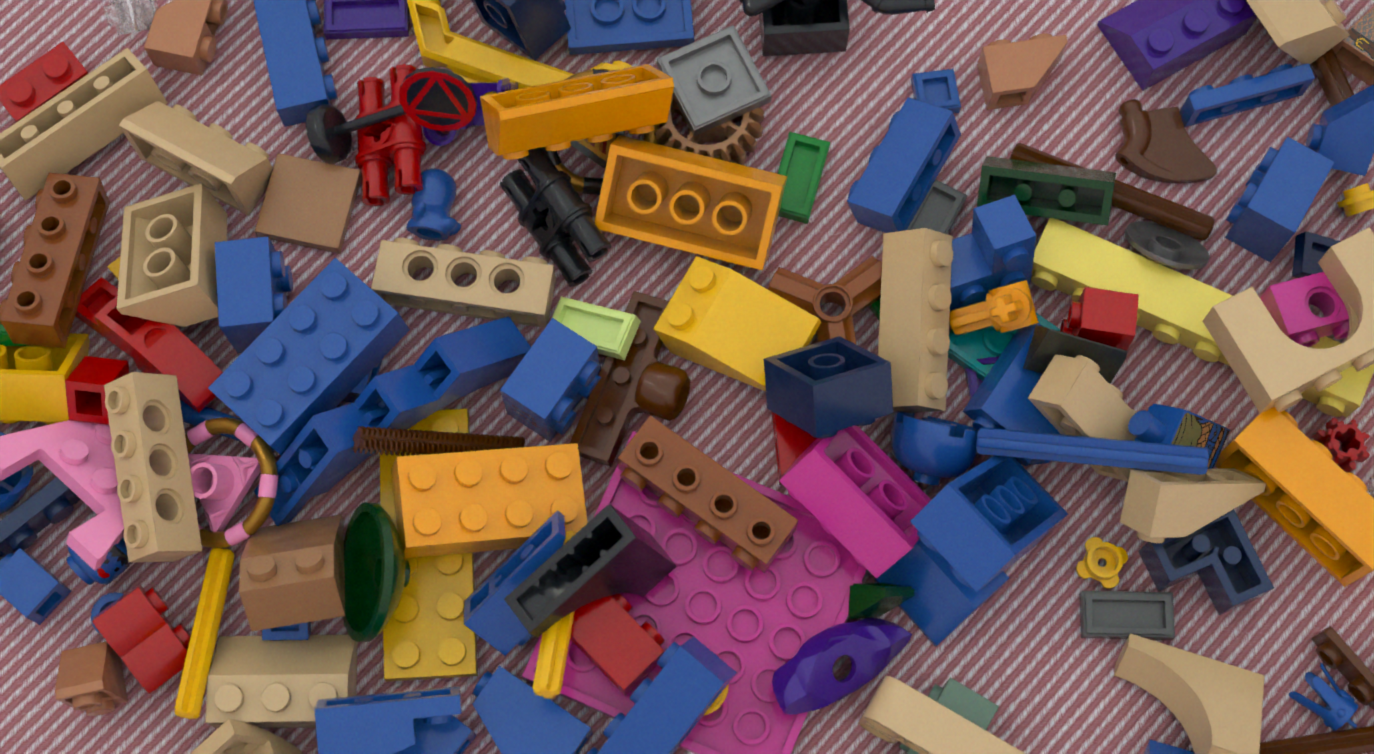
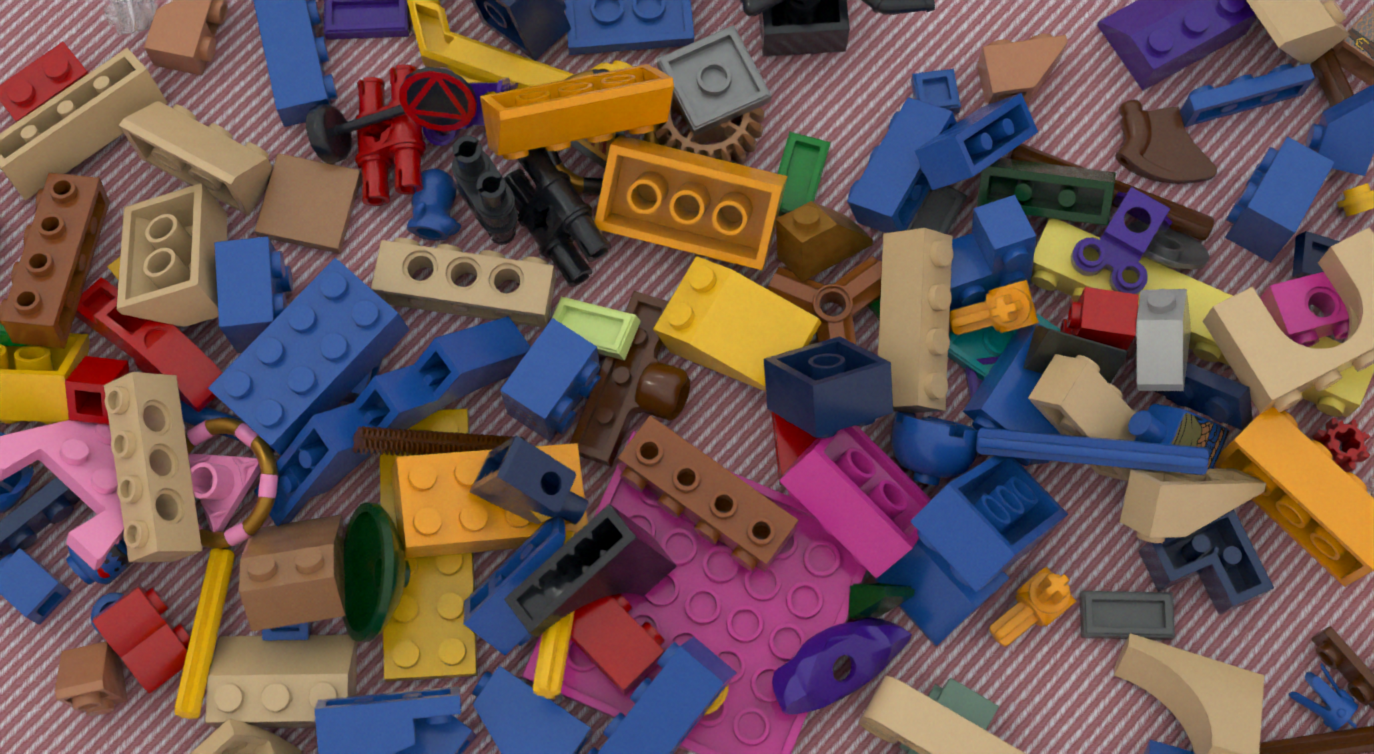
(484, 190): none -> black pin
(528, 483): none -> dark blue torso
(817, 239): none -> pearl gold slope
(976, 141): none -> blue brick
(1038, 602): none -> light orange axle
(1114, 559): yellow plate -> none
(1121, 248): none -> dark purple piece
(1162, 339): none -> light grey slope
(1214, 397): none -> dark blue plate

